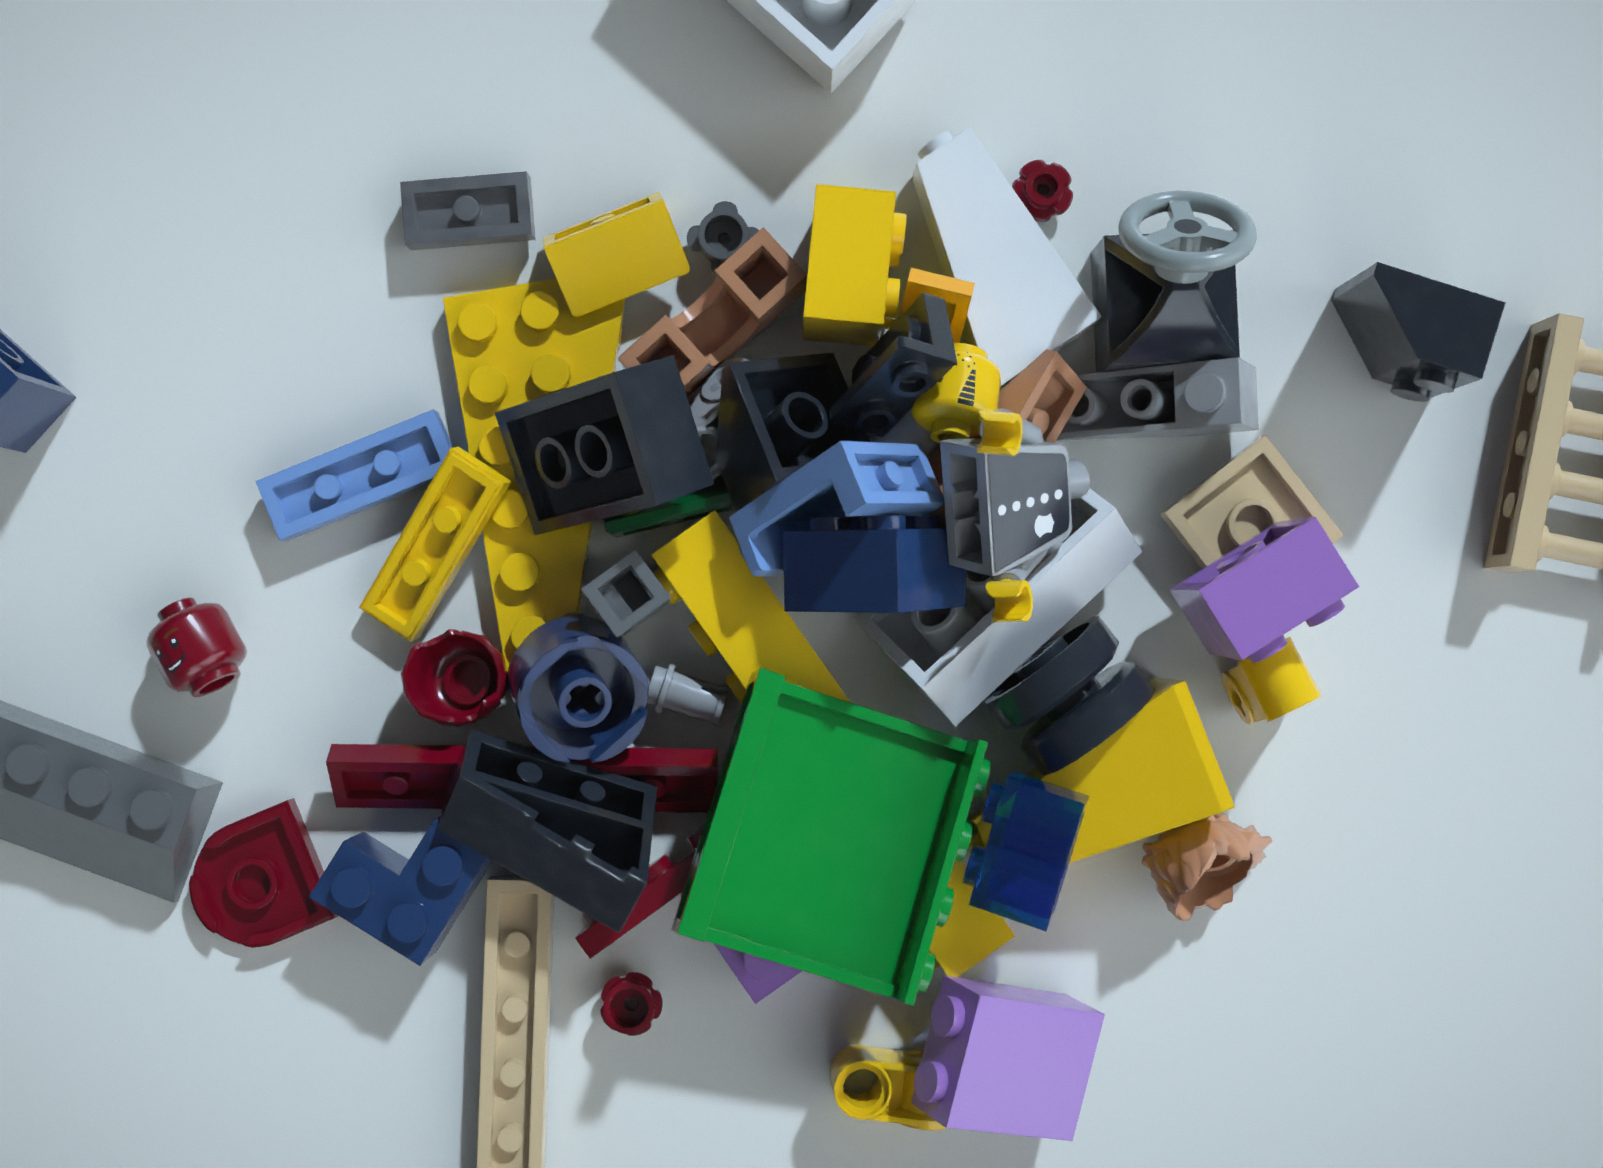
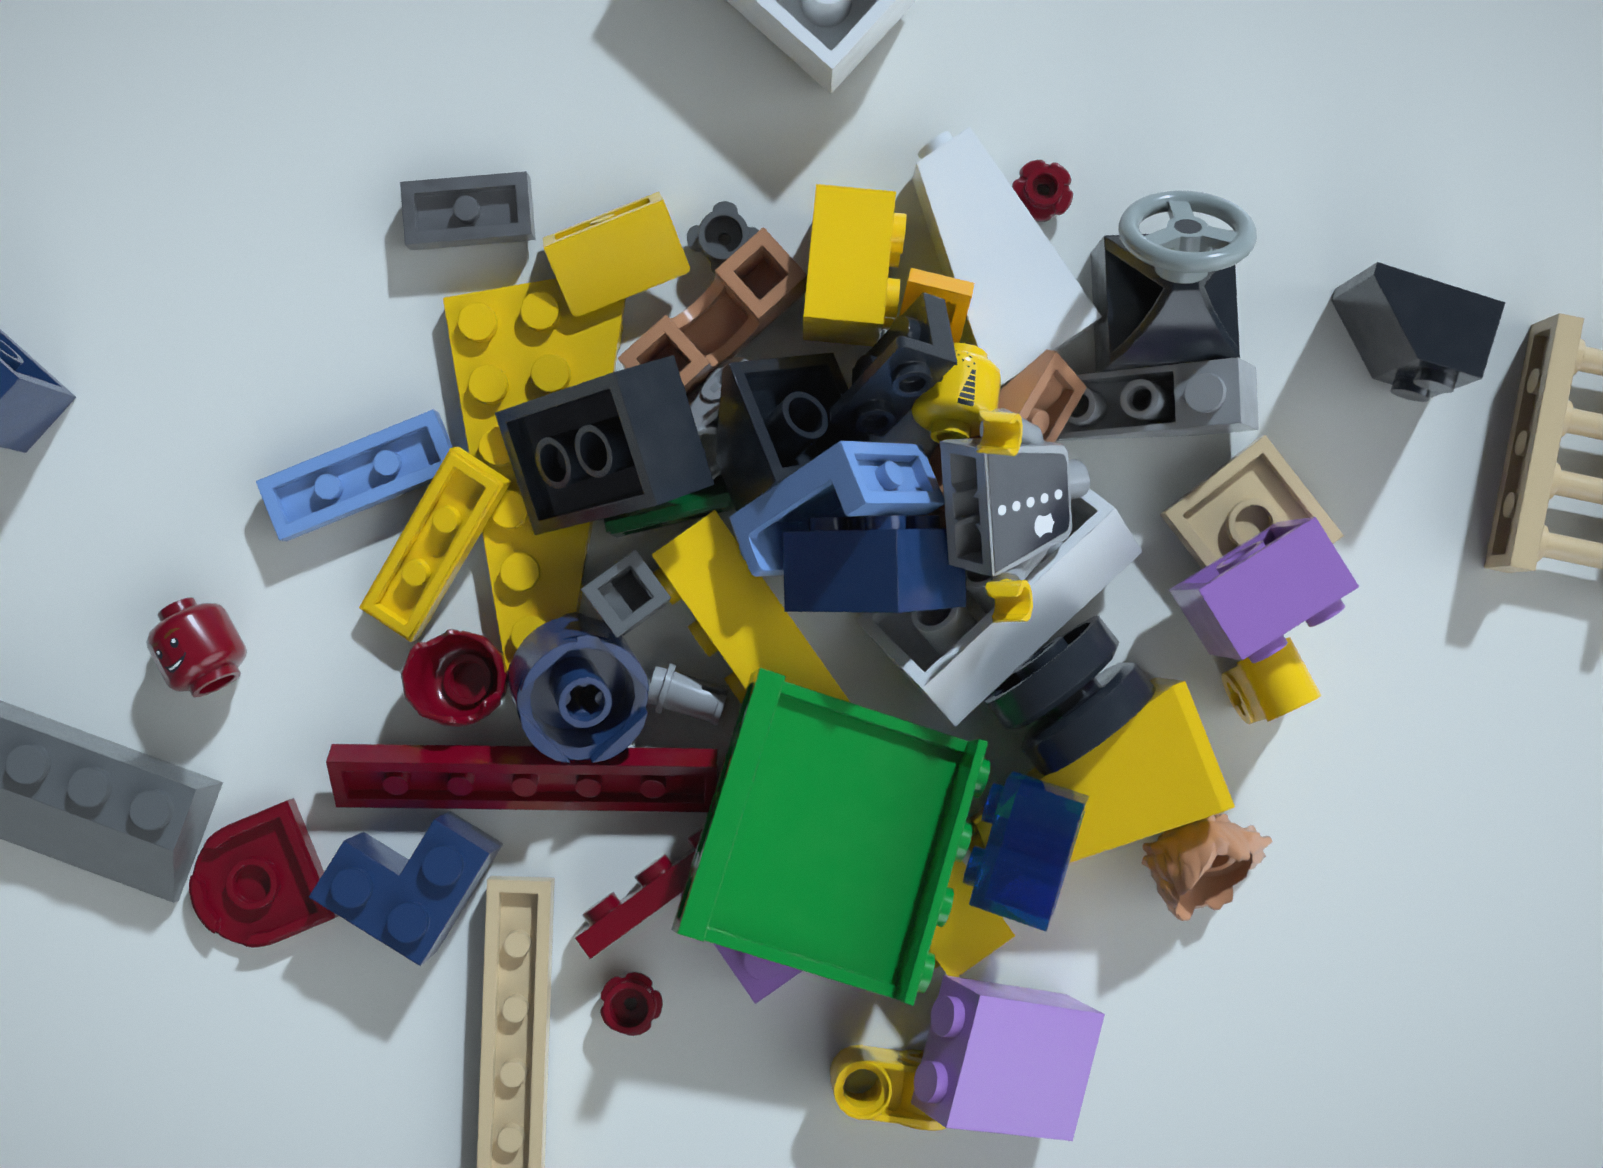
(554, 824): black wedge -> none

